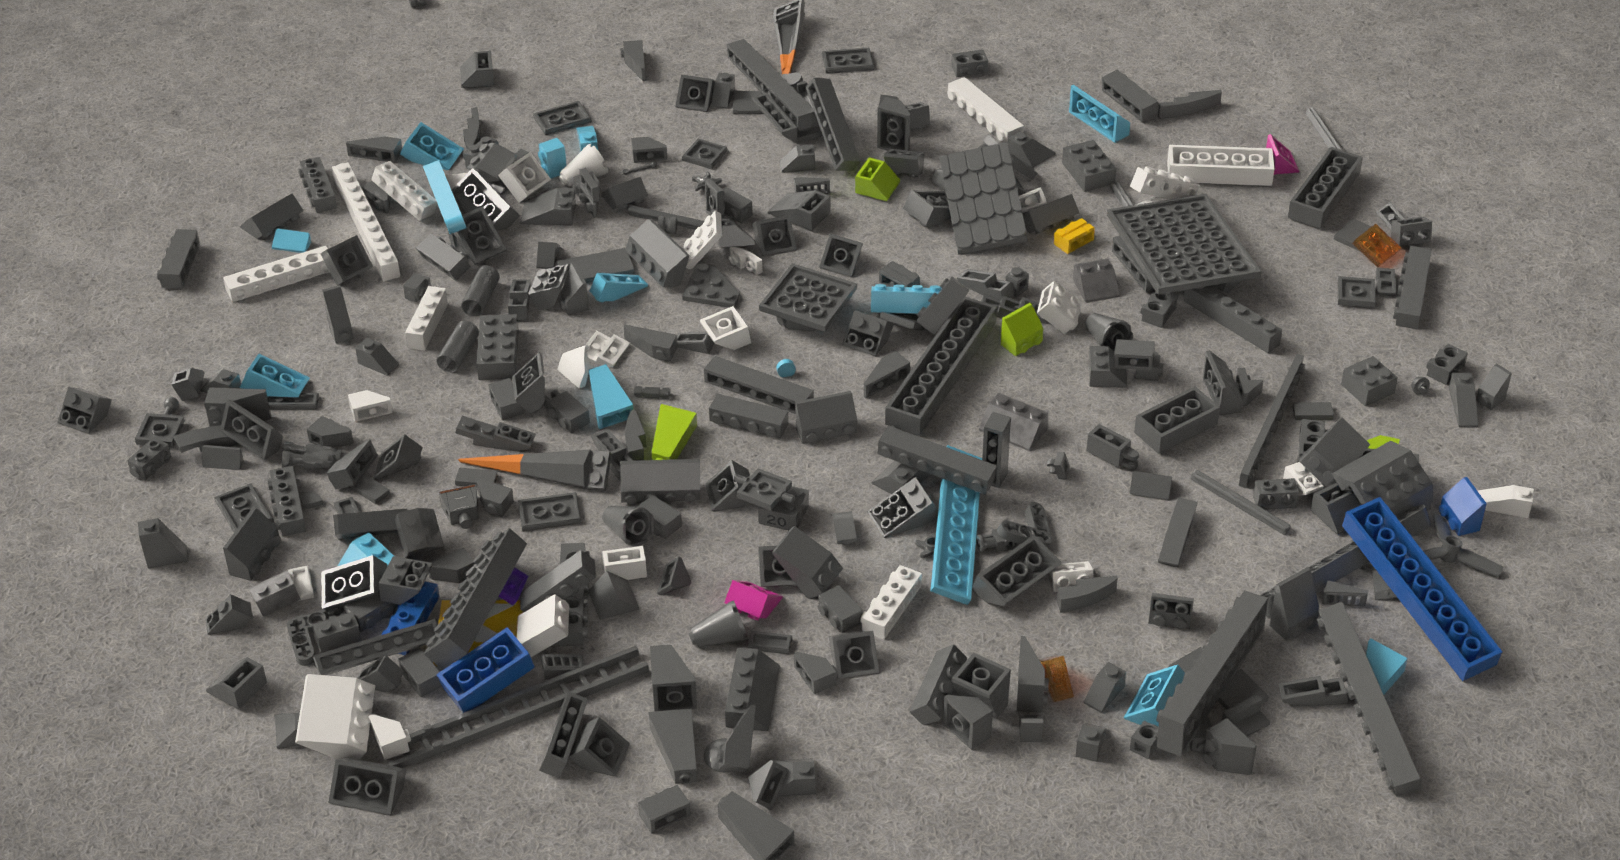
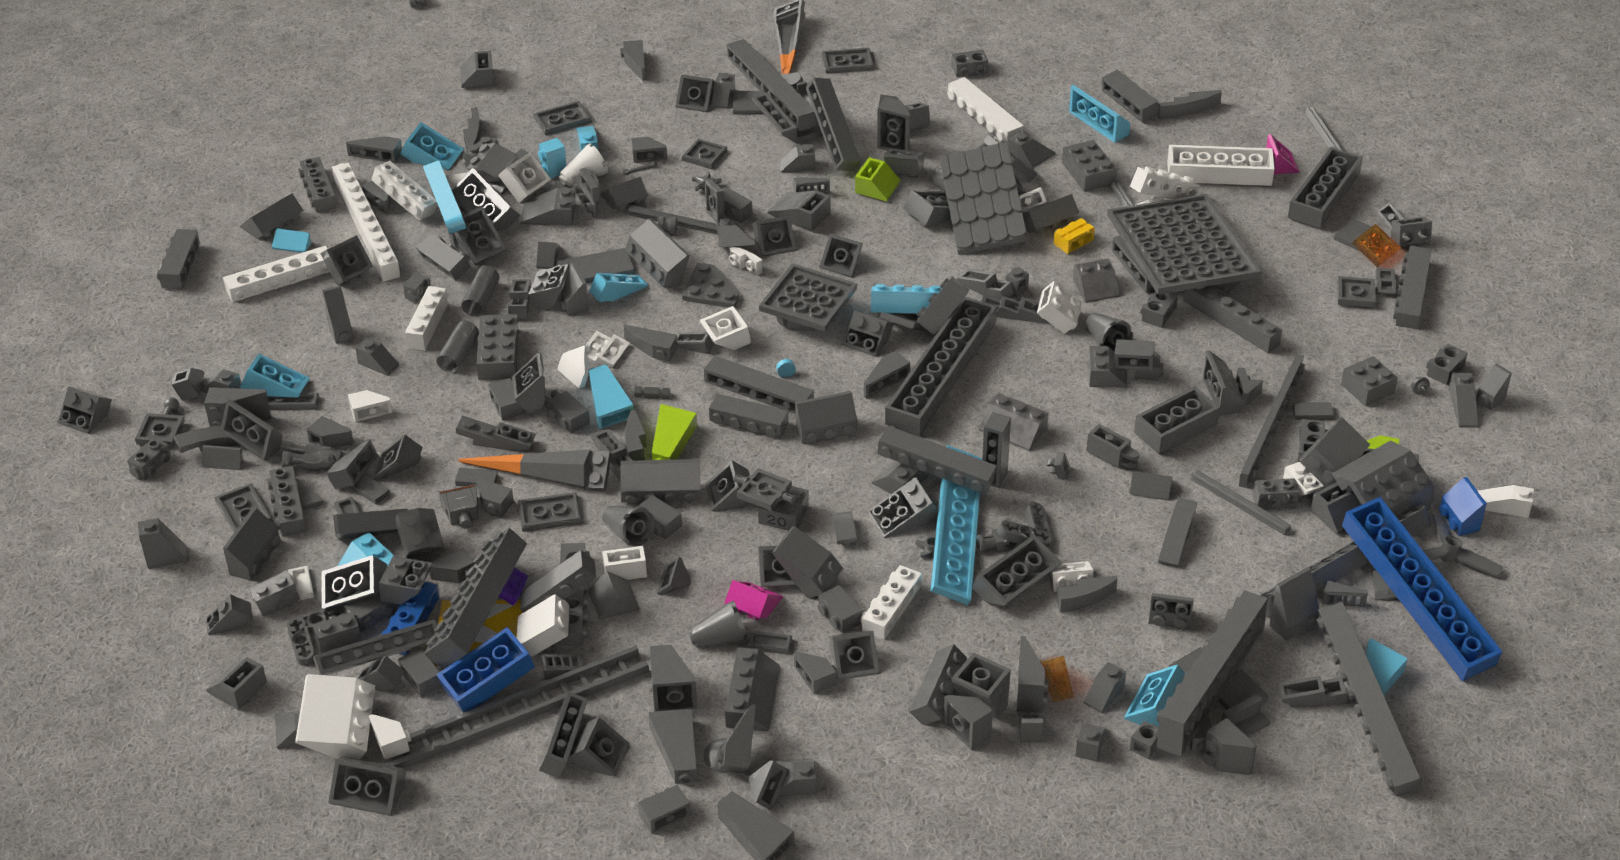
(703, 239): white plate -> none
(897, 274): dark grey brick -> none
(1021, 330): lime slope -> none

